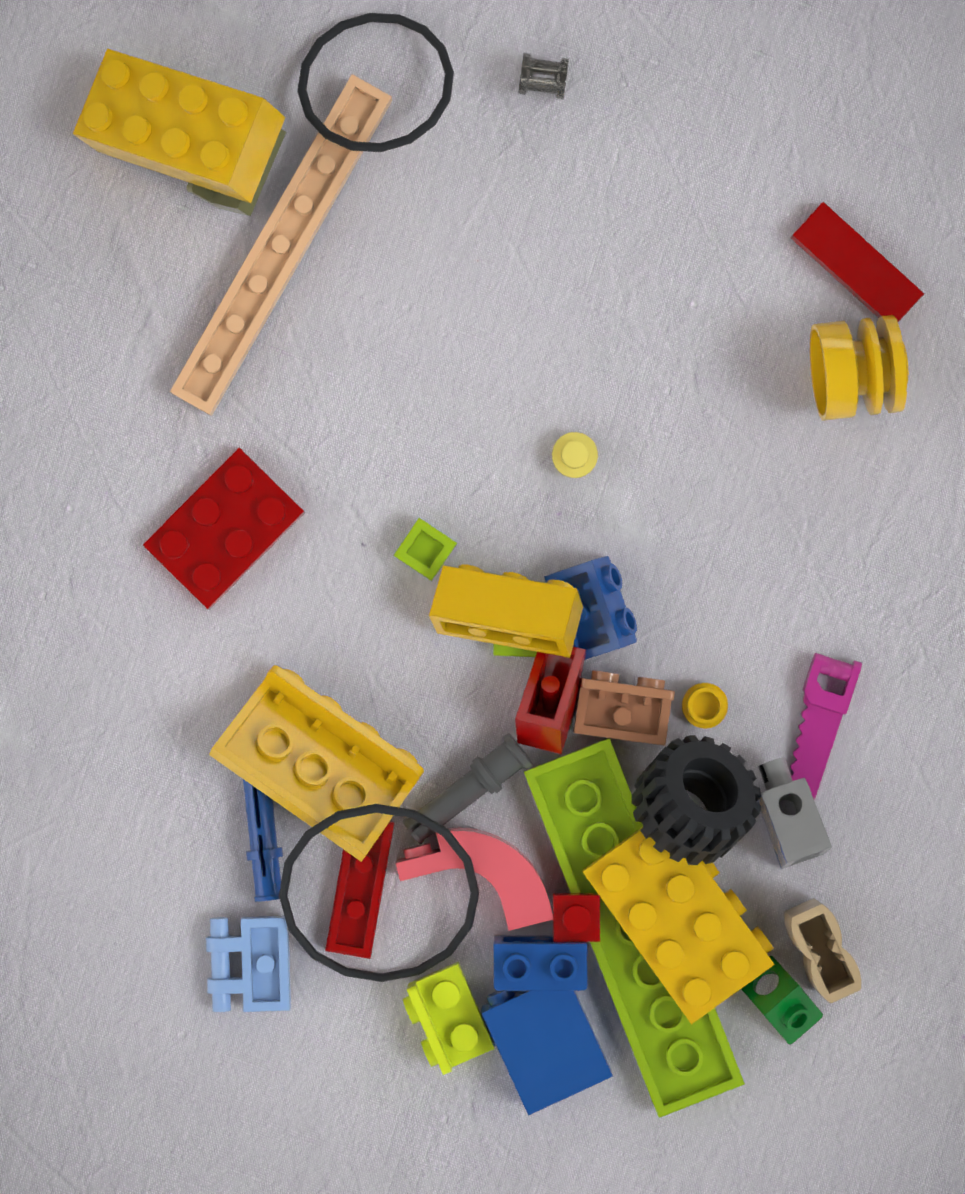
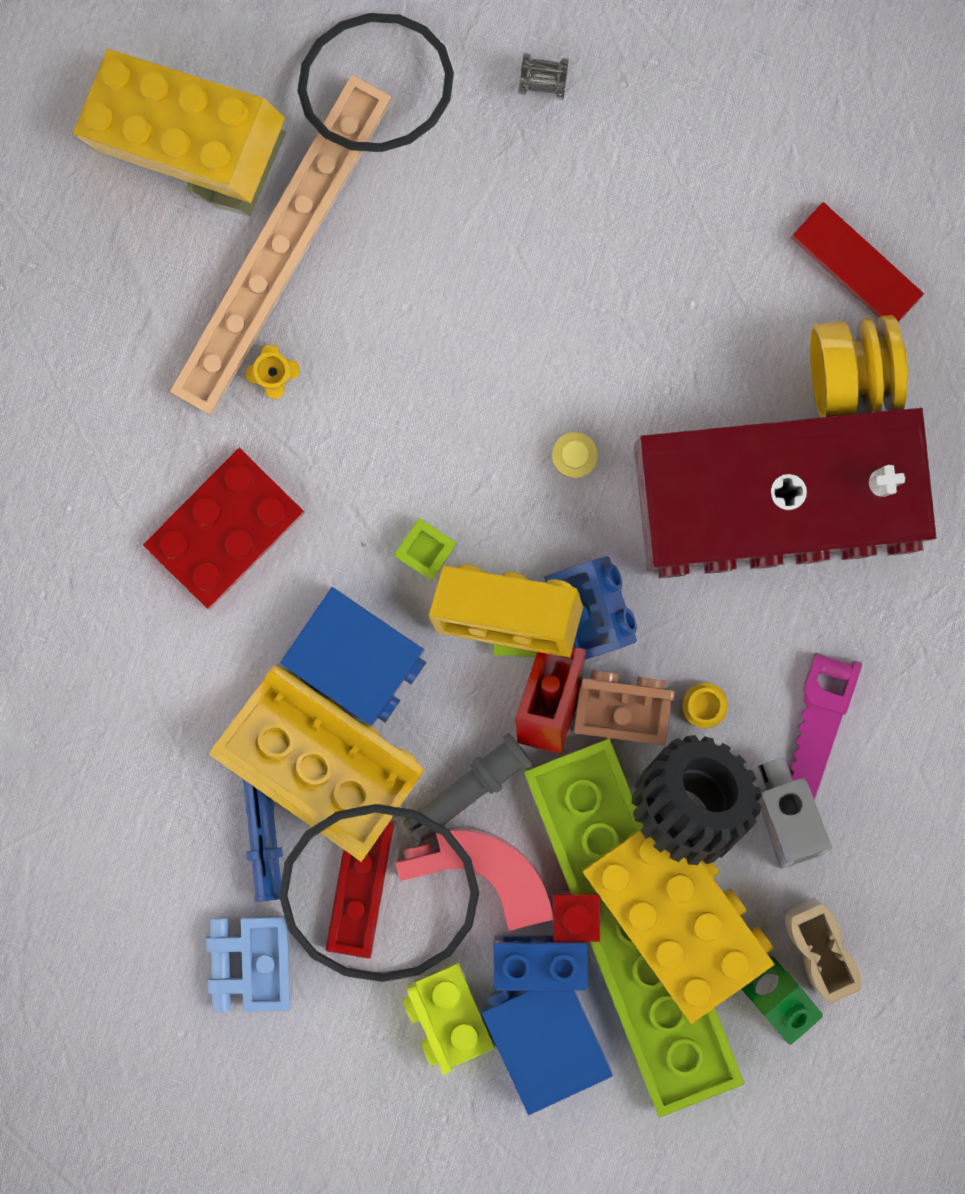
(271, 358): none -> yellow plate
(354, 657): none -> blue brick
(848, 478): none -> dark red piece

